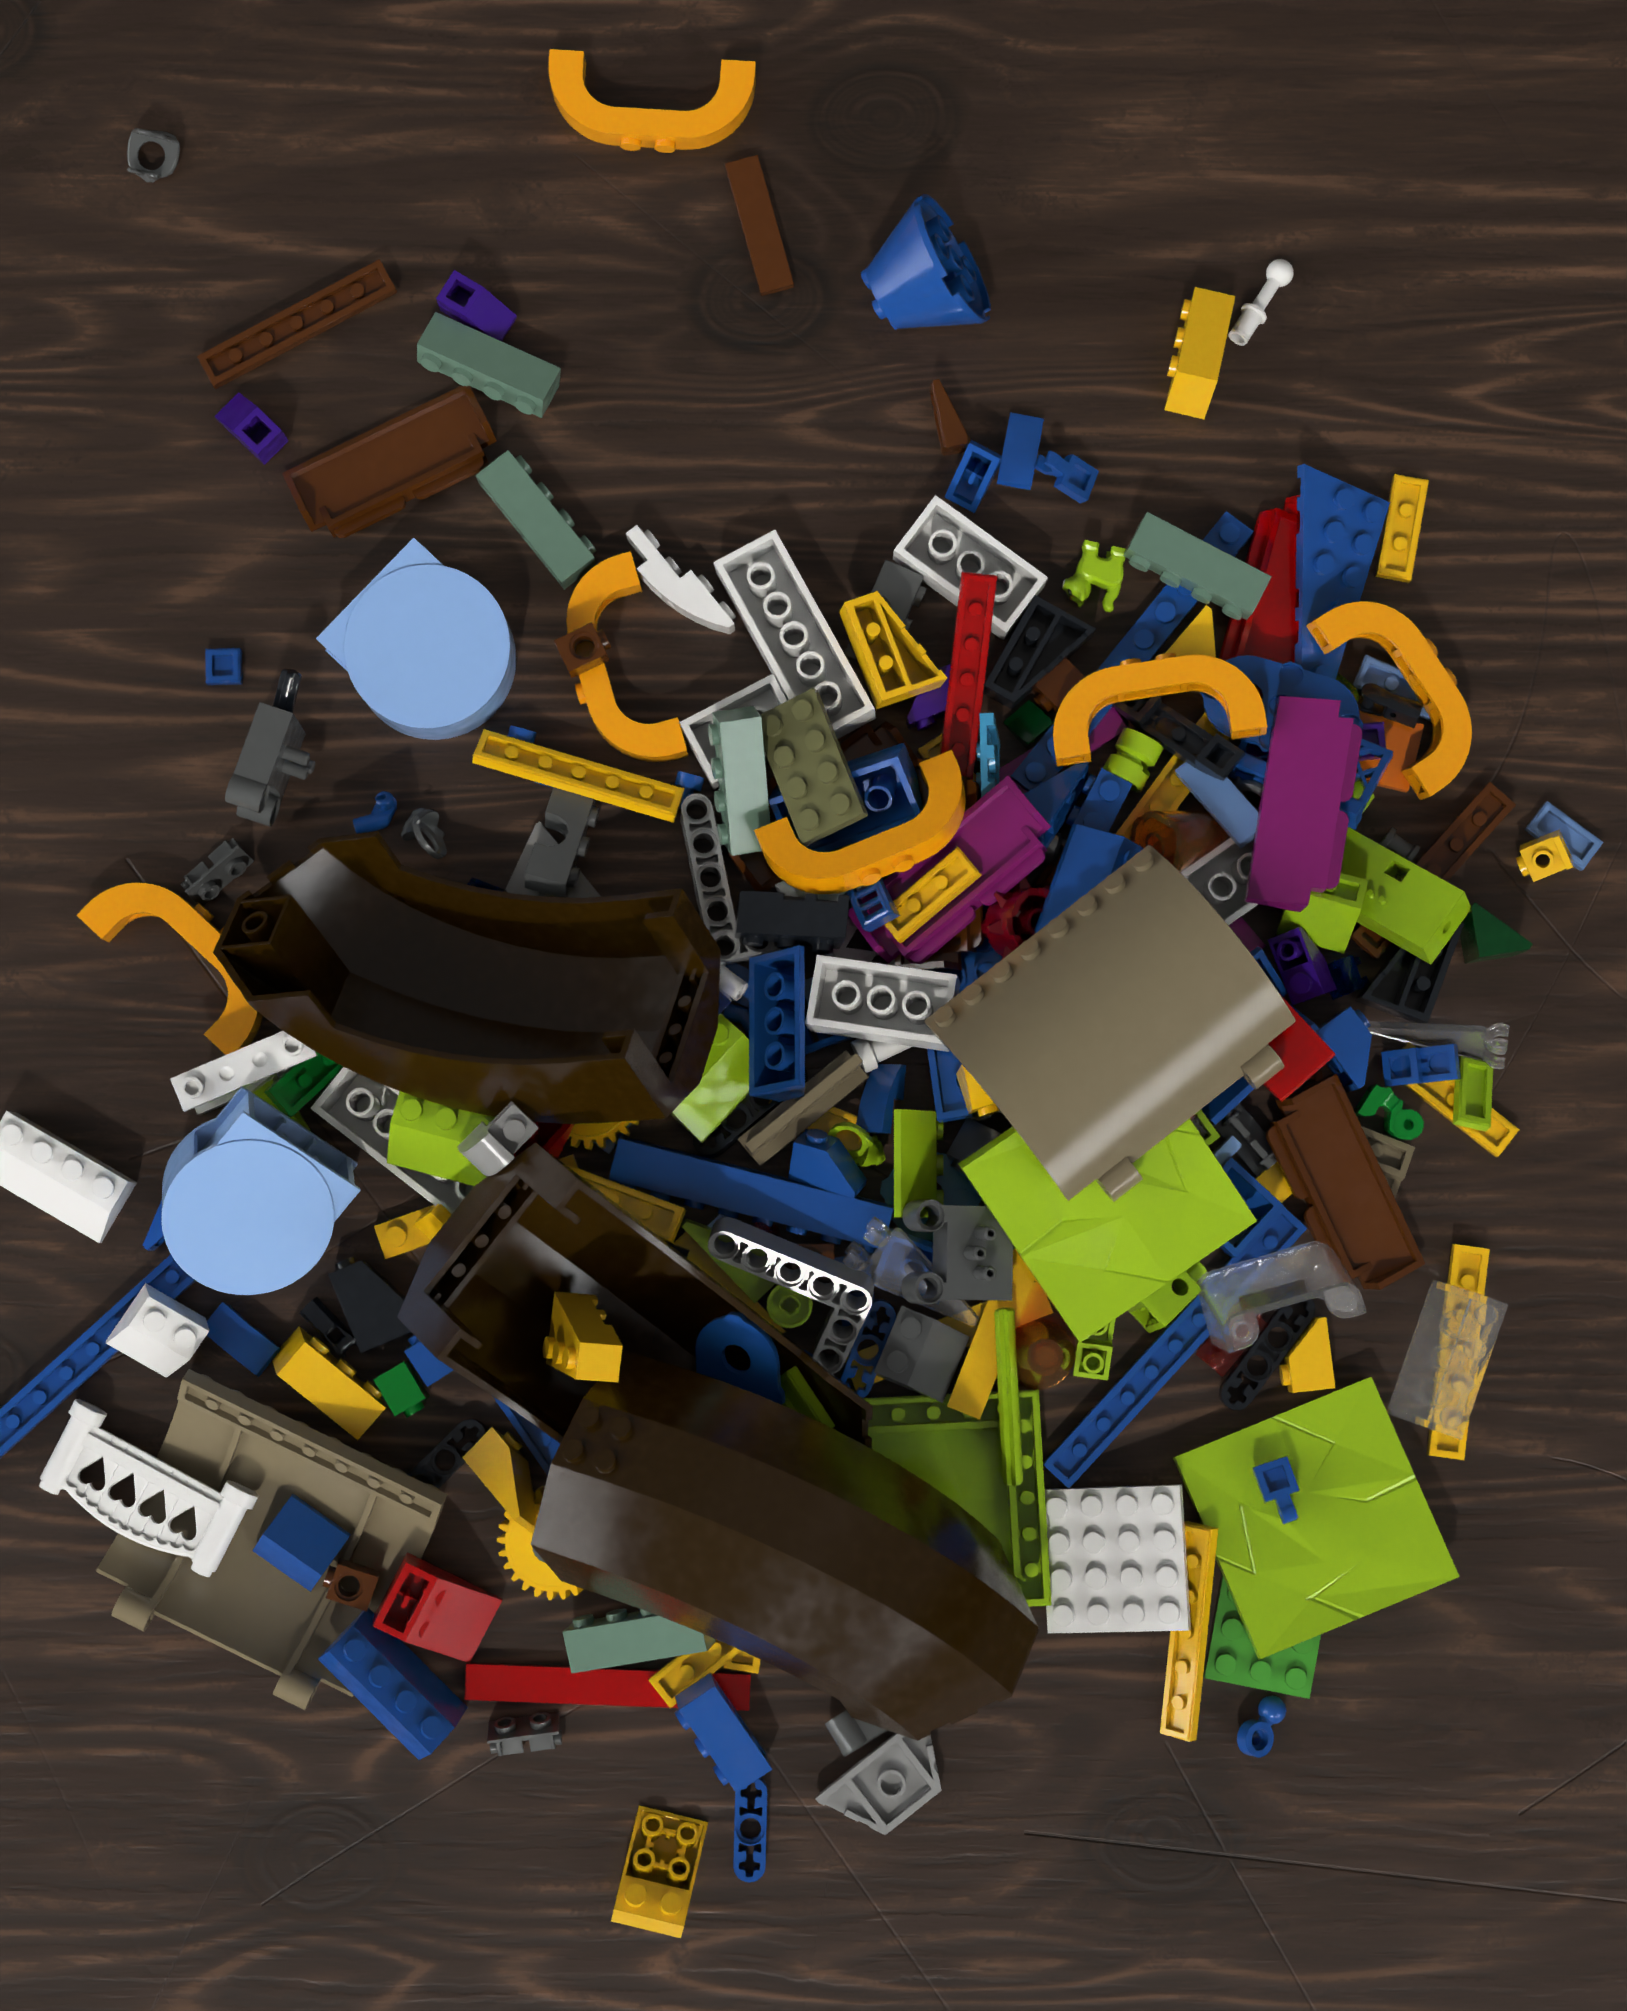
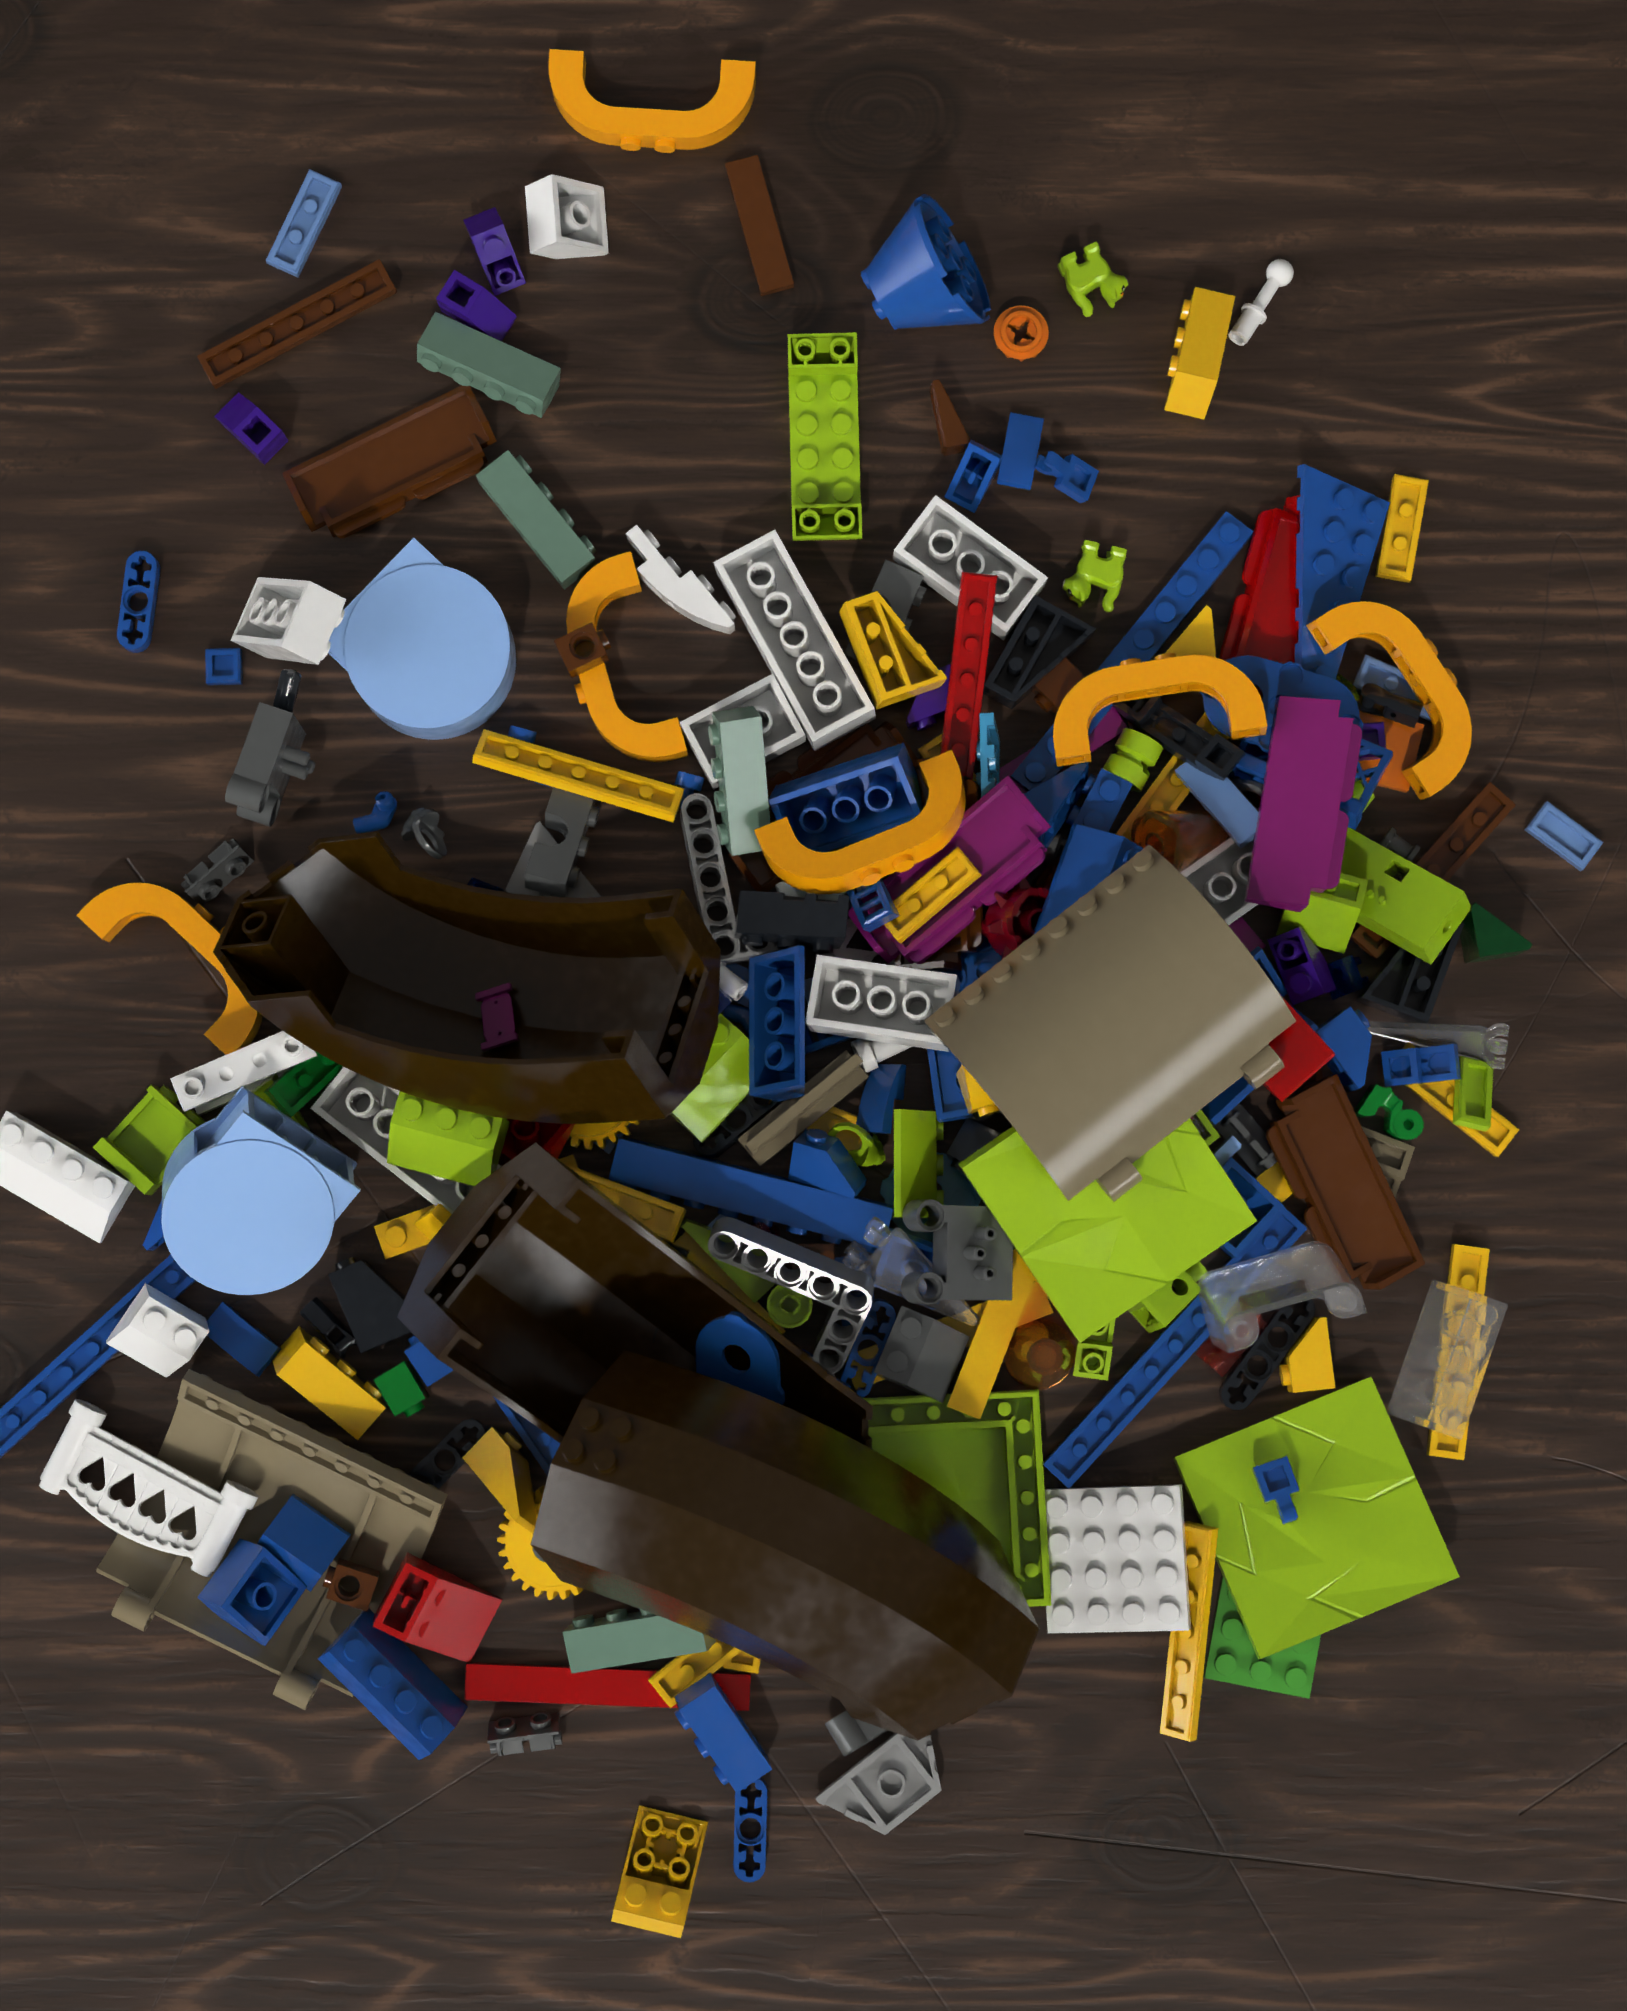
(148, 1138): none -> lime panel
(150, 577): none -> blue beam
(169, 144): dark grey piece -> none
(252, 1591): none -> blue slope
(289, 620): none -> white brick
(304, 223): none -> medium blue tile
(493, 1145): light grey brick -> none
(494, 251): none -> dark purple slope
(497, 1017): none -> magenta piece
(566, 218): none -> white slope
(581, 1341): yellow wedge -> none
(802, 1398): lime tile -> none
(810, 768): olive plate -> none
(824, 436): none -> lime slope
(1008, 1396): lime axle -> none
(1015, 318): none -> orange gear
(1028, 723): dark green slope -> none
(1086, 277): none -> lime animal
(1197, 567): sand green brick -> none
(1256, 1736): blue plate -> none
(1550, 845): yellow brick -> none

